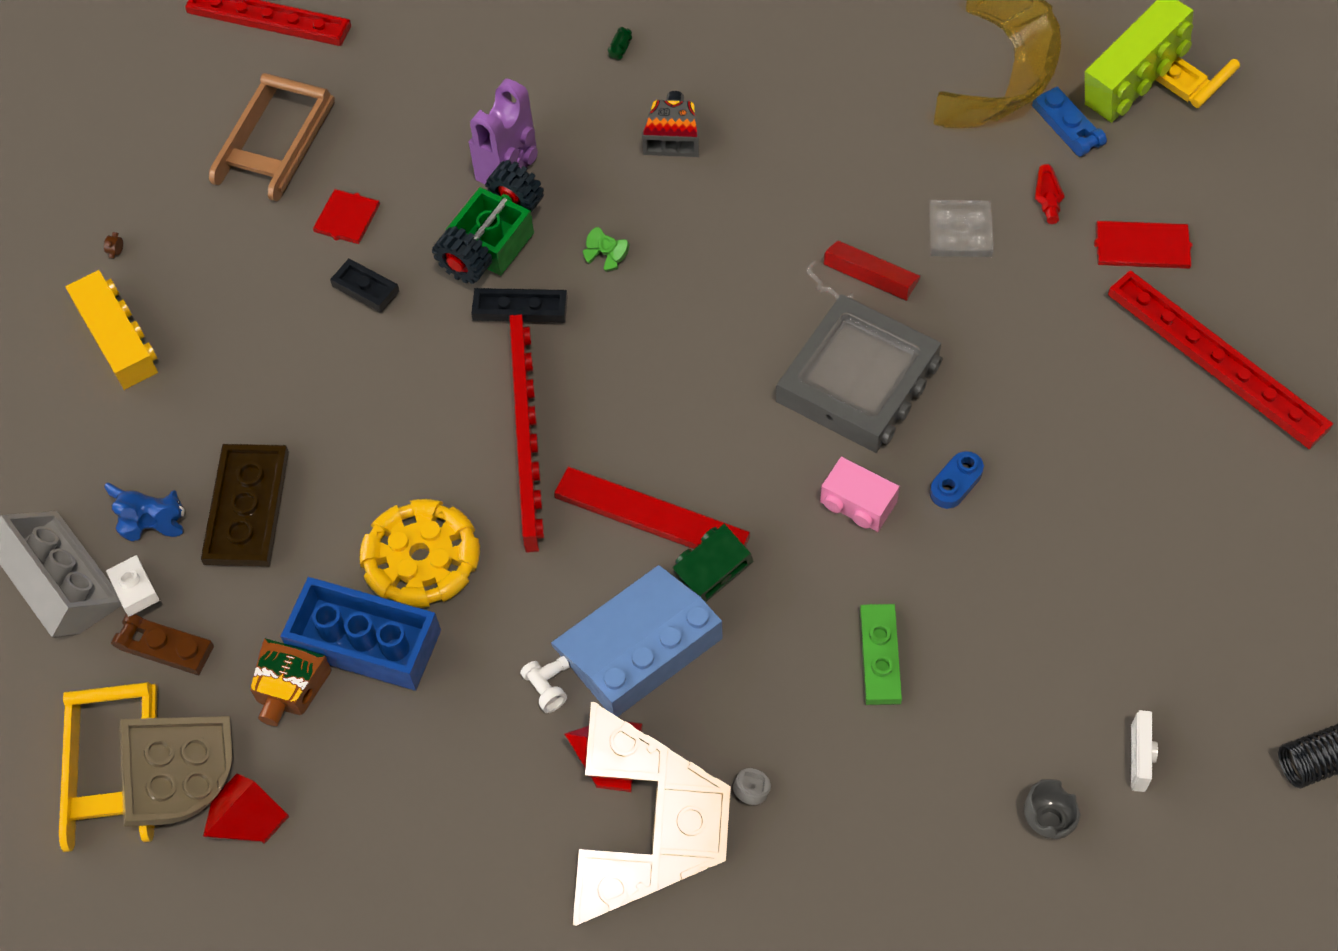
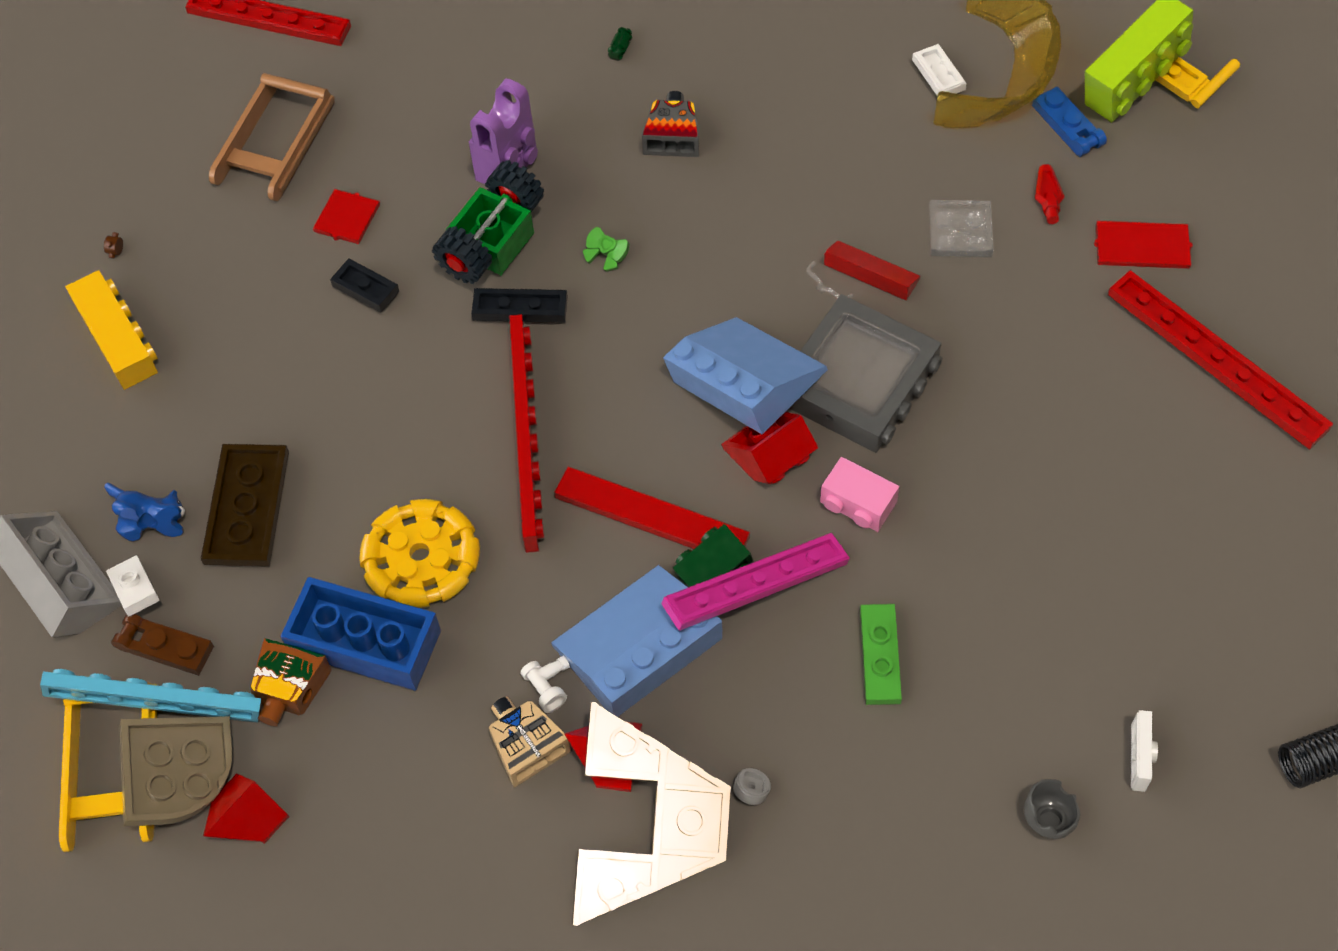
(139, 694): none -> medium azure plate
(525, 739): none -> tan torso
(743, 371): none -> medium blue slope
(754, 581): none -> dark pink tile
(775, 451): none -> red slope
(939, 70): none -> white plate
(958, 477): blue plate -> none

